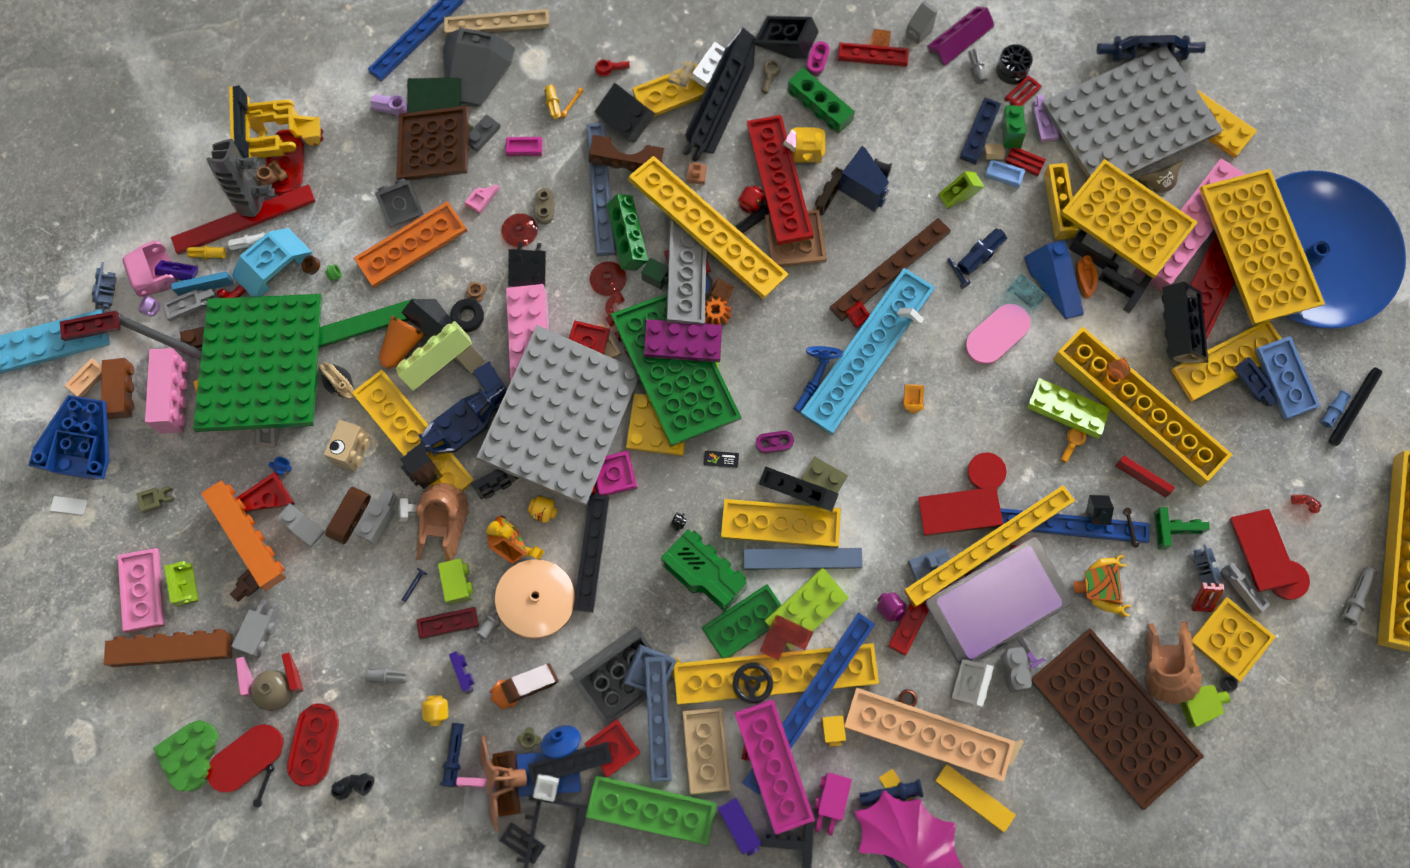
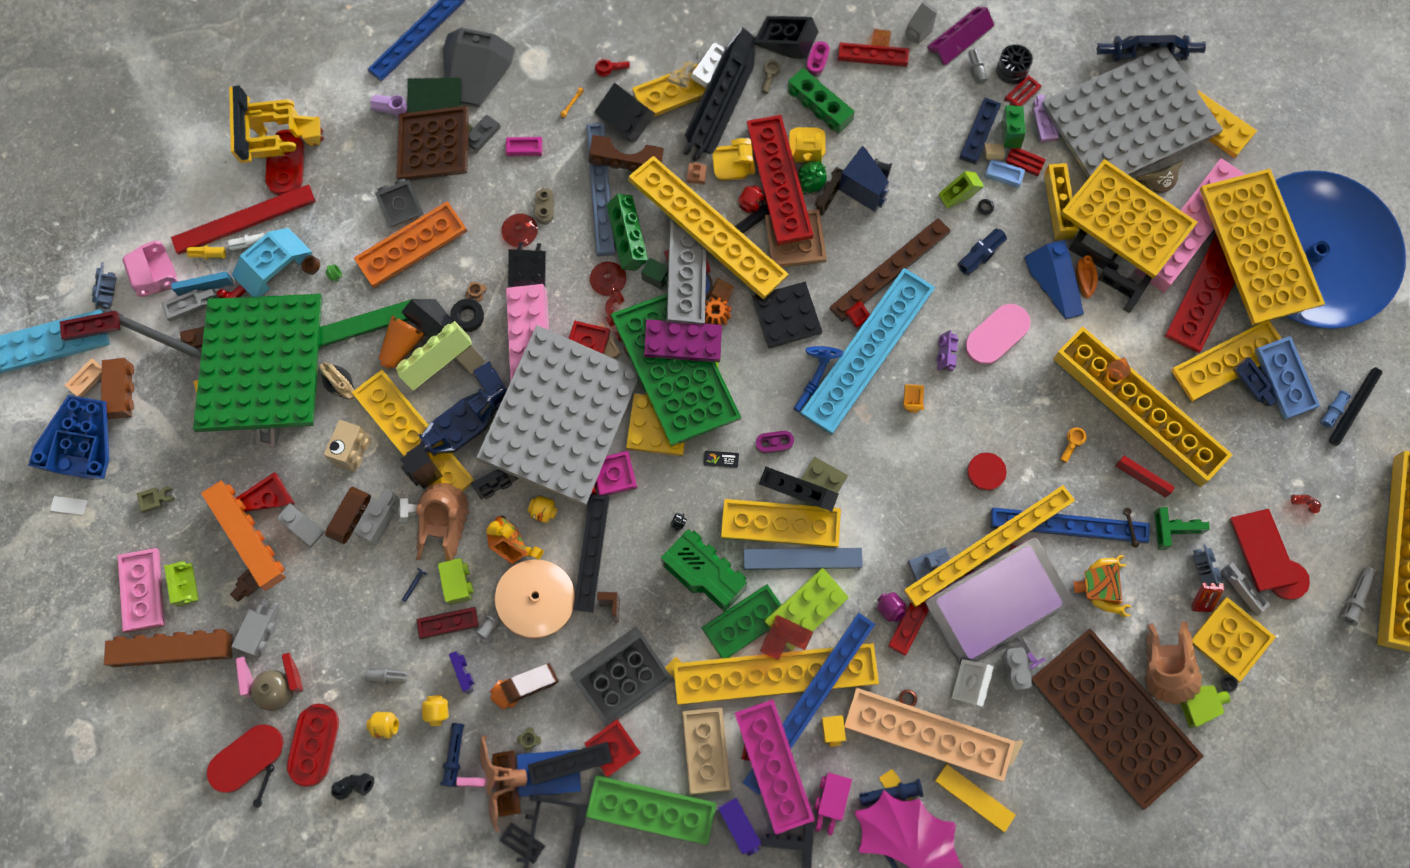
(146, 305): lavender tile -> none
(166, 391): bright pink brick -> none
(178, 270): dark purple plate -> none
(187, 755): bright green plate -> none
(236, 179): dark grey piece -> none
(270, 174): medium nougat plate -> none
(280, 465): blue plate -> none
(382, 725): none -> yellow head
(480, 198): bright pink tile -> none
(499, 21): tan plate -> none
(546, 787): white tile -> none
(552, 101): yellow axle -> none
(560, 741): blue dish -> none
(610, 599): none -> reddish brown panel
(636, 672): sand blue tile -> none
(658, 719): sand blue tile -> none
(734, 160): none -> yellow piece
(766, 676): black piece -> none
(787, 315): none -> black plate
(790, 141): tile -> none
(812, 177): none -> green hair
(911, 314): white tile -> none
(947, 343): none -> medium lavender hinge
(960, 511): red tile -> none
(965, 283): dark blue pin -> none
(985, 212): none -> black piece
(1027, 291): clear light blue leg -> none
(1068, 408): lime plate -> none
(1100, 509): black brick -> none
(1184, 324): black slope -> none

